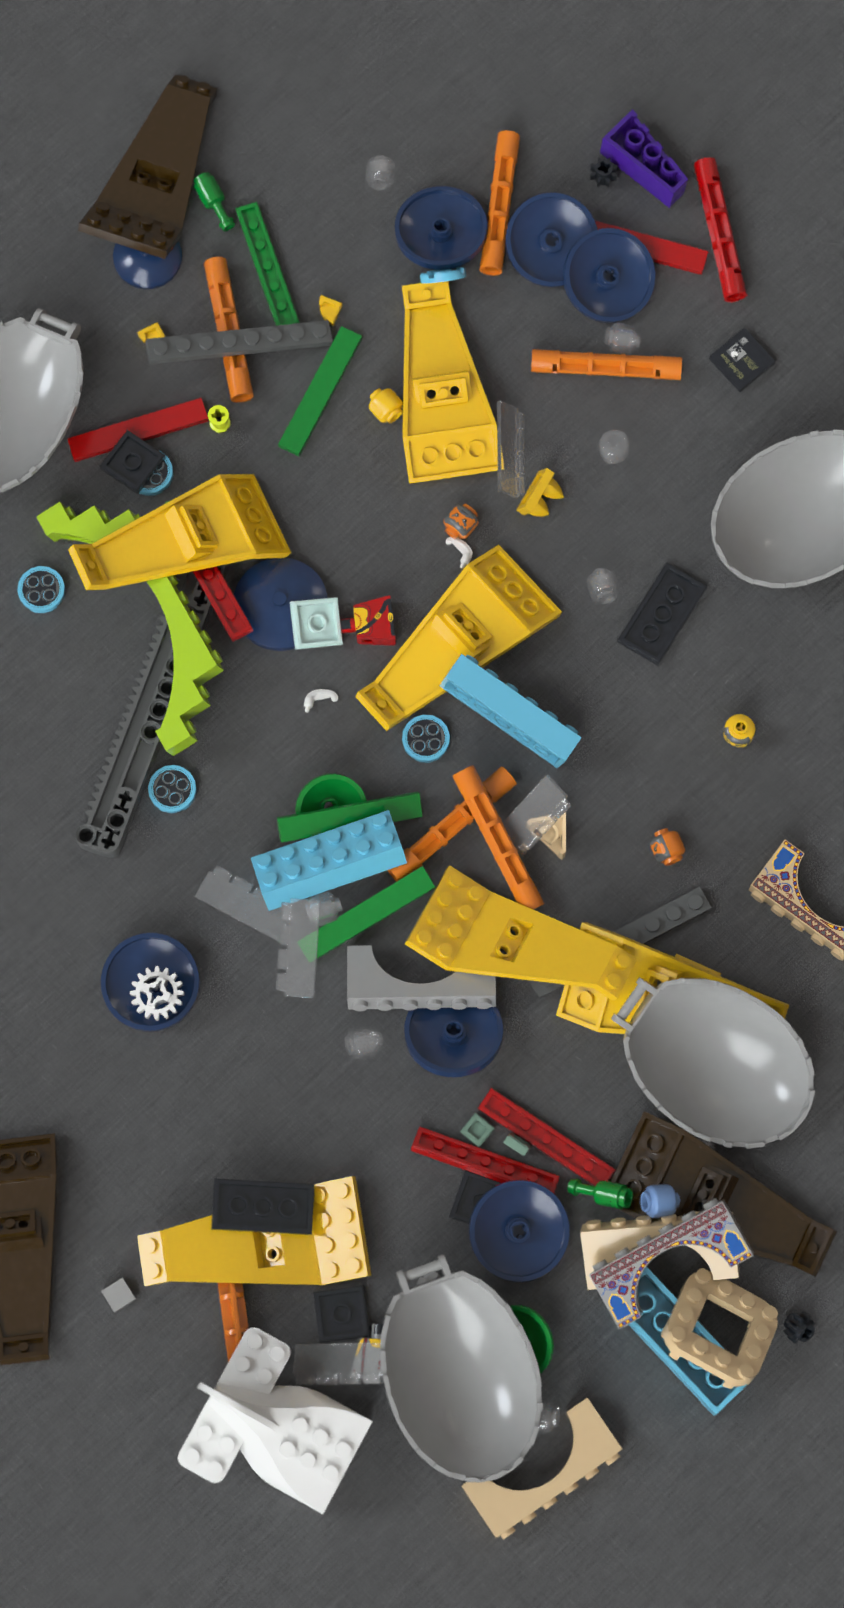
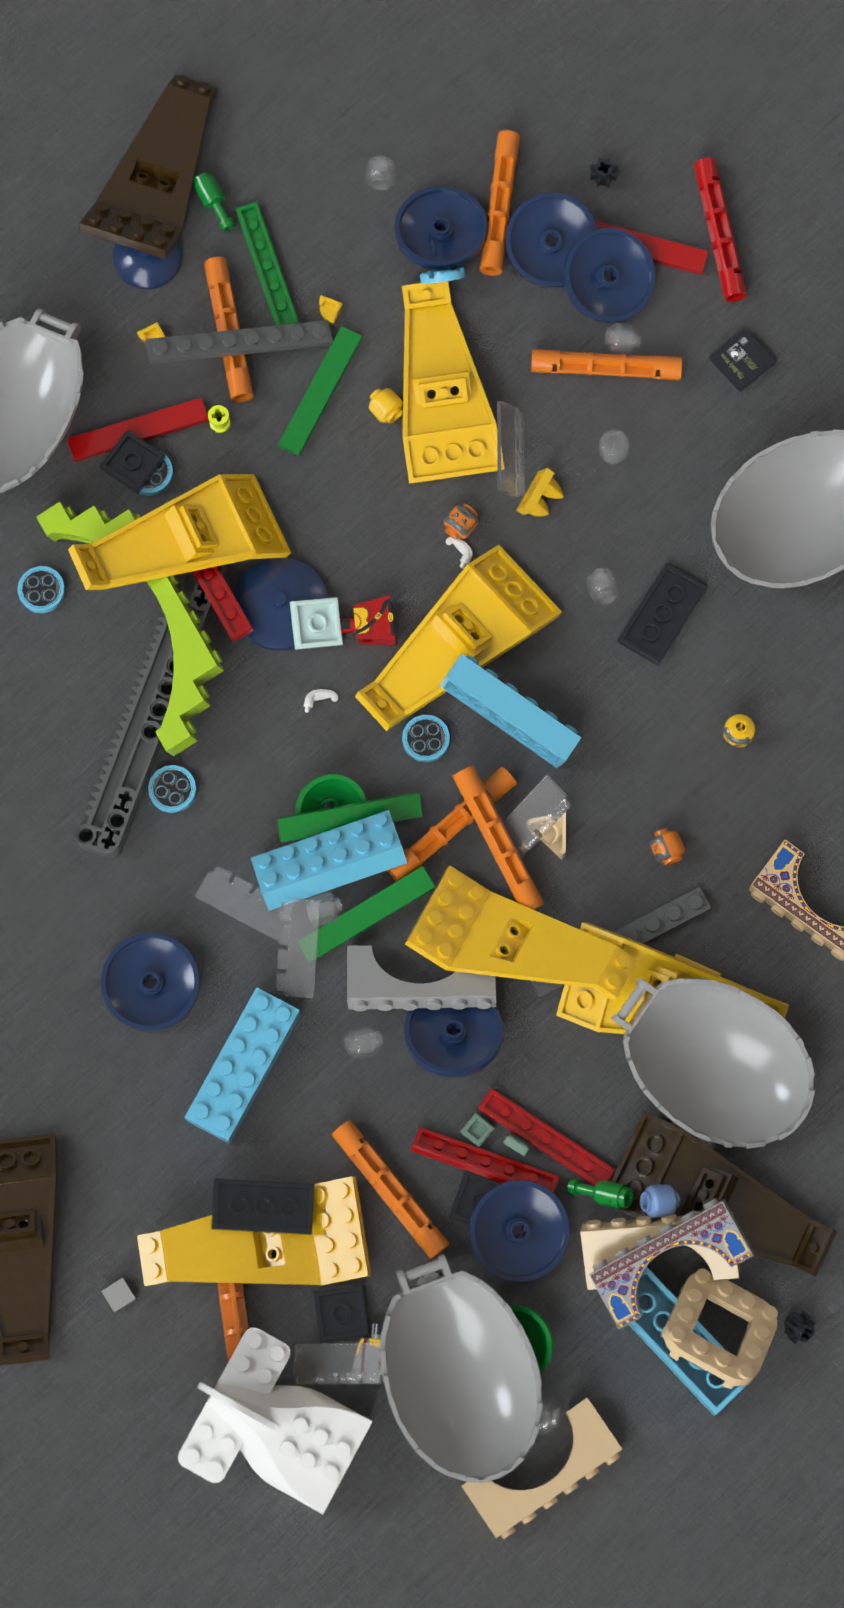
(152, 1004): white gear -> none
(243, 1065): none -> medium azure brick
(390, 1189): none -> orange piece
(644, 159): dark purple wedge -> none

